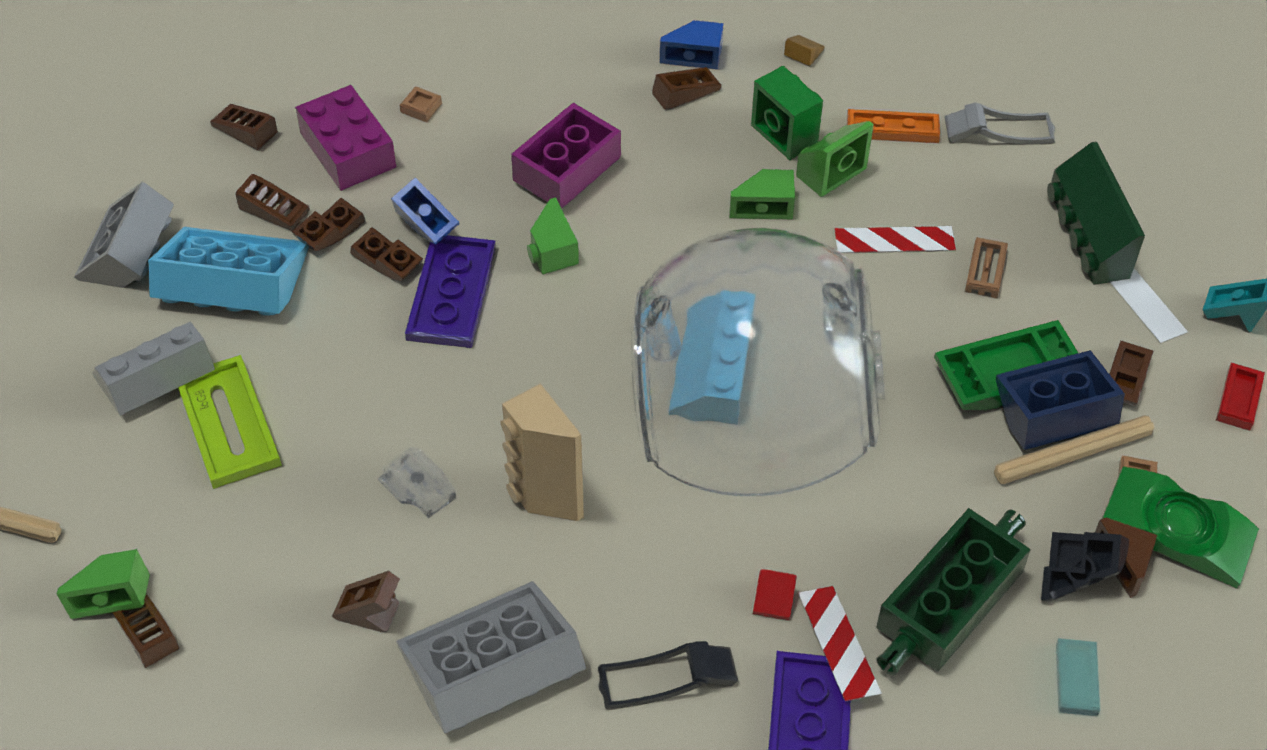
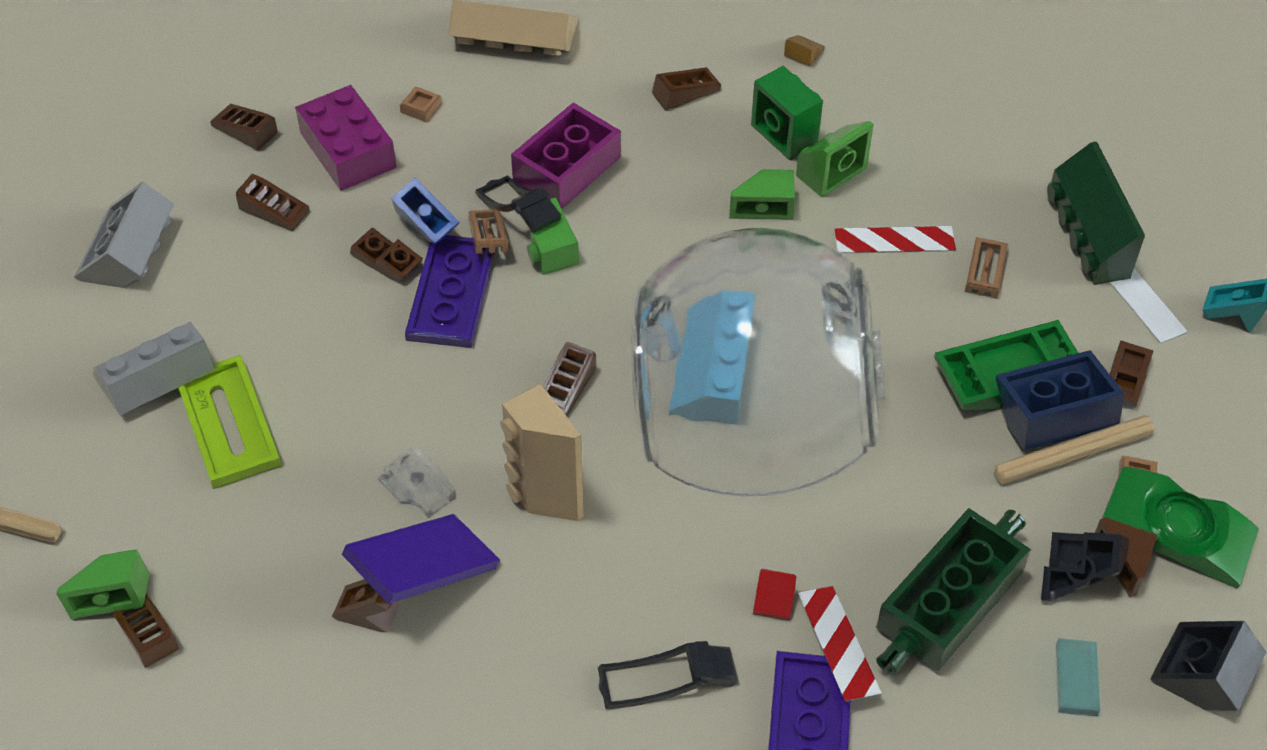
(227, 270): medium azure slope -> none
(330, 227): reddish brown slope -> none
(420, 558): none -> dark purple tile
(489, 241): none -> medium nougat tile
(491, 656): light grey slope -> none
(512, 26): none -> tan slope
(532, 206): none -> black piece
(577, 361): none -> reddish brown slope
(693, 45): blue slope -> none
(899, 125): orange tile -> none
(973, 121): light grey piece -> none
(1210, 663): none -> black slope
(1240, 396): red tile -> none

